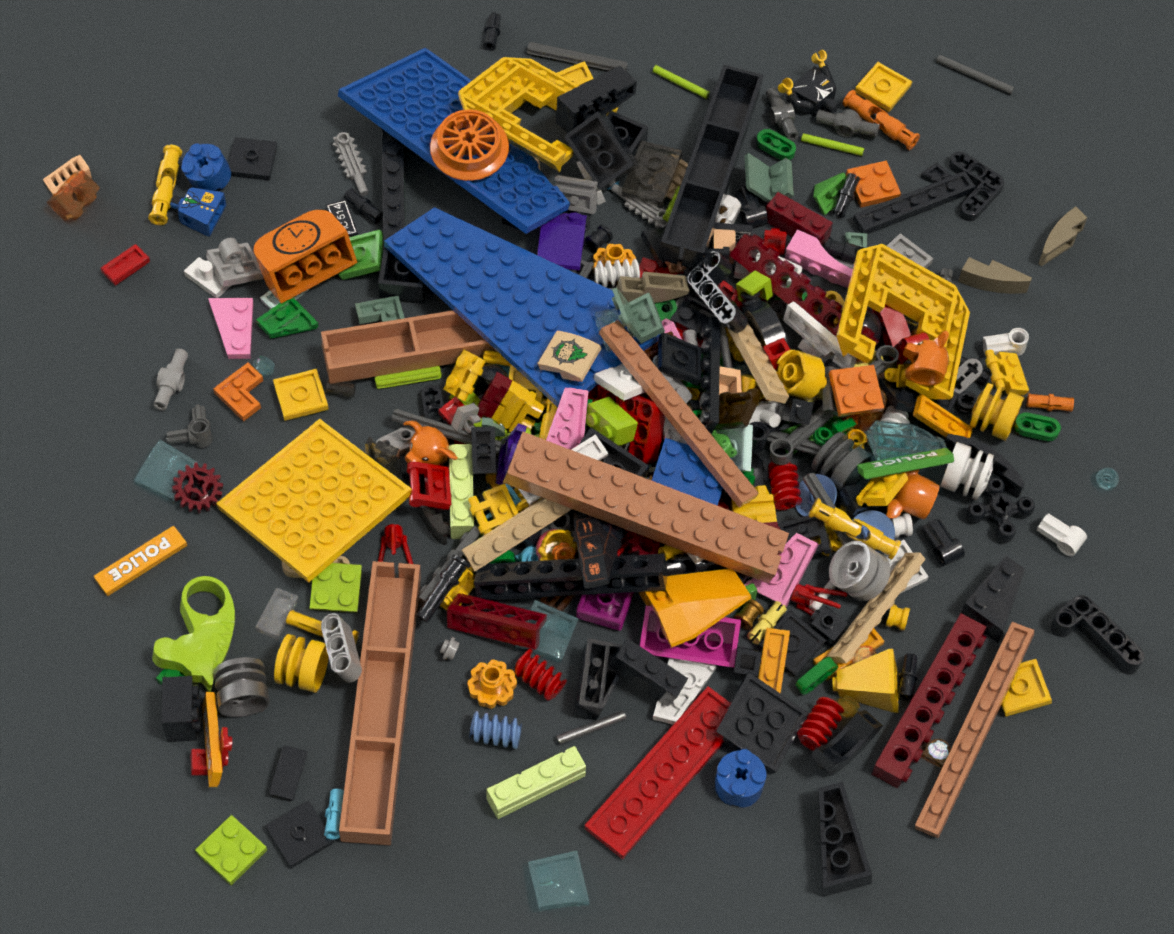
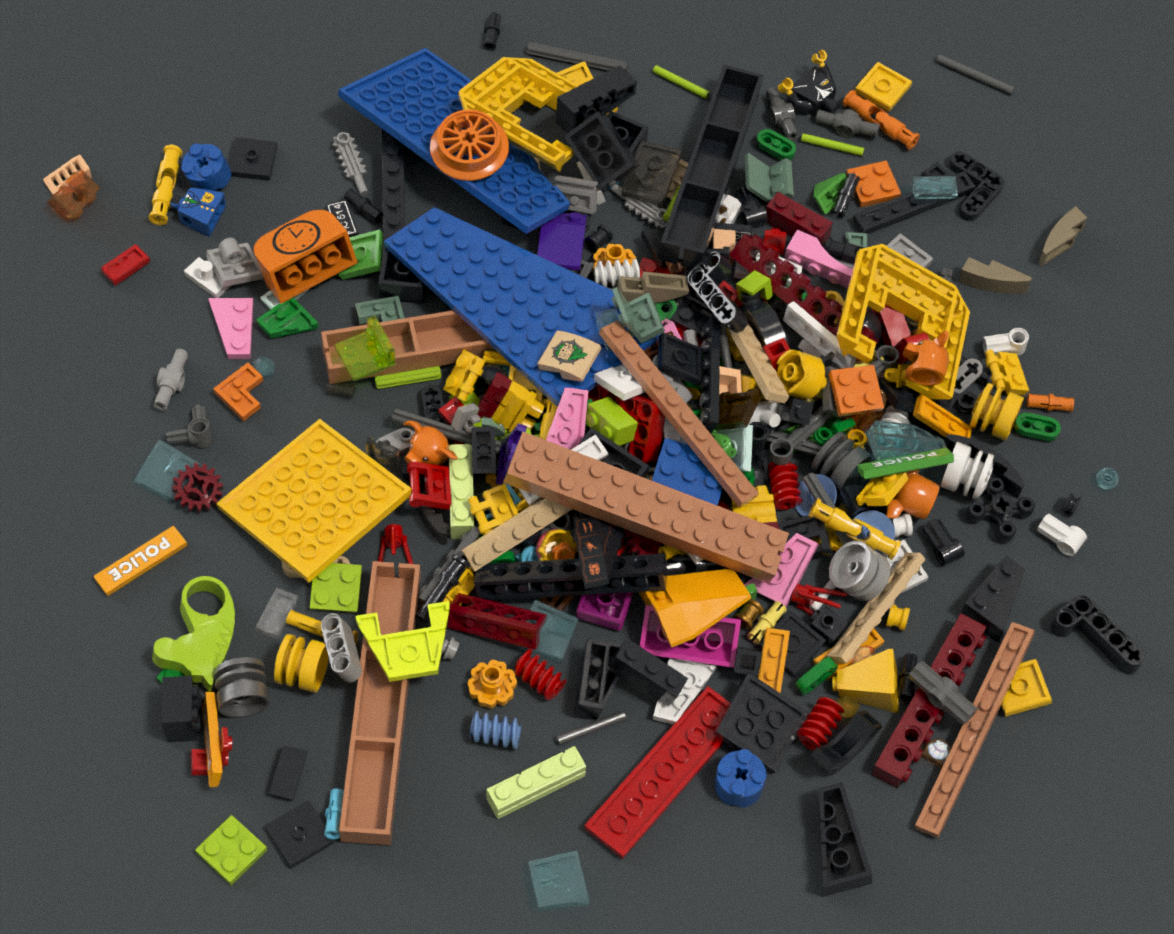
(300, 394): yellow plate -> none
(367, 351): none -> clear neon green bracket
(408, 652): none -> neon yellow wing
(934, 187): none -> clear light blue plate
(942, 692): none -> dark grey piece
(1071, 504): none -> black bush

